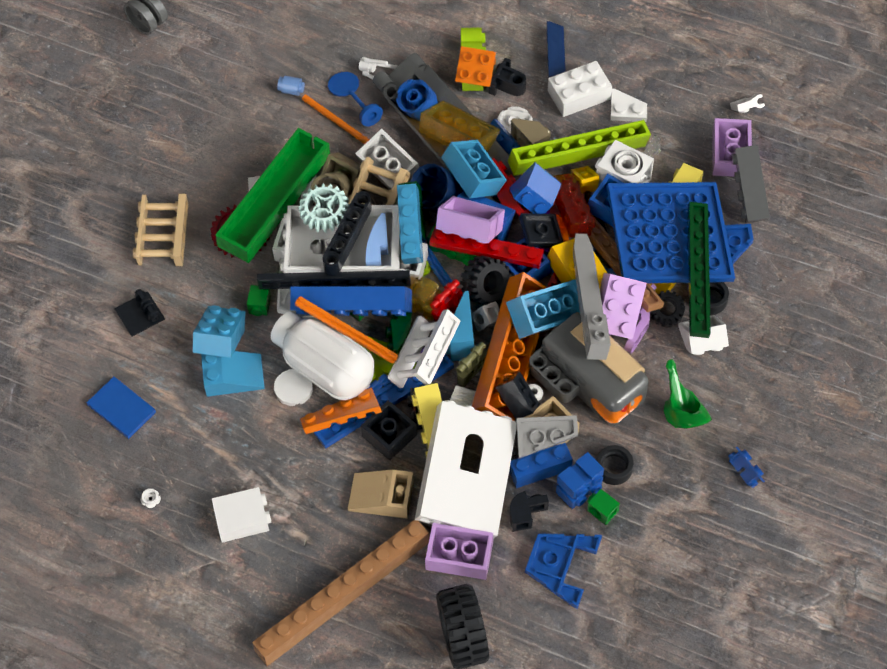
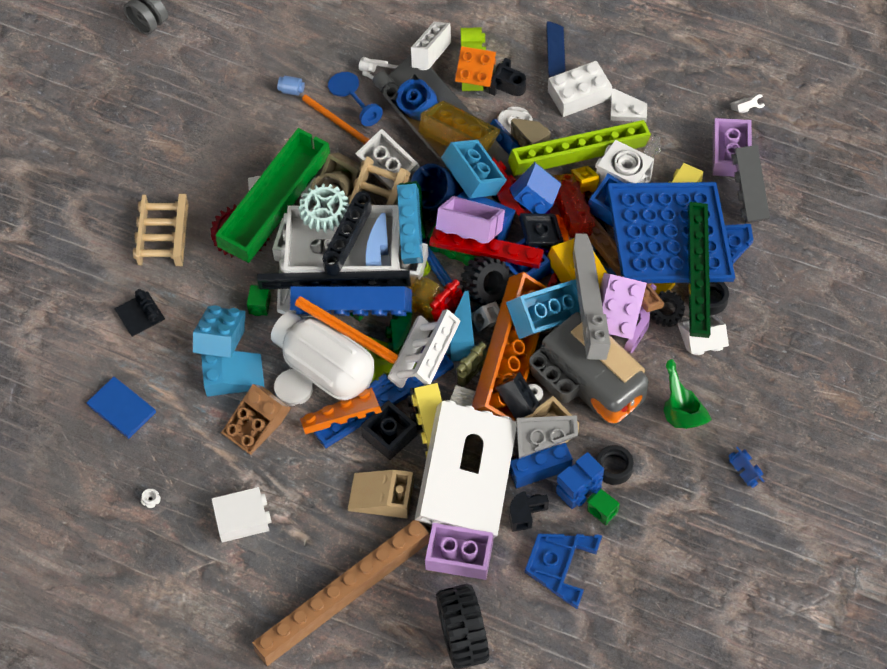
(255, 418): none -> medium nougat slope
(430, 45): none -> white brick

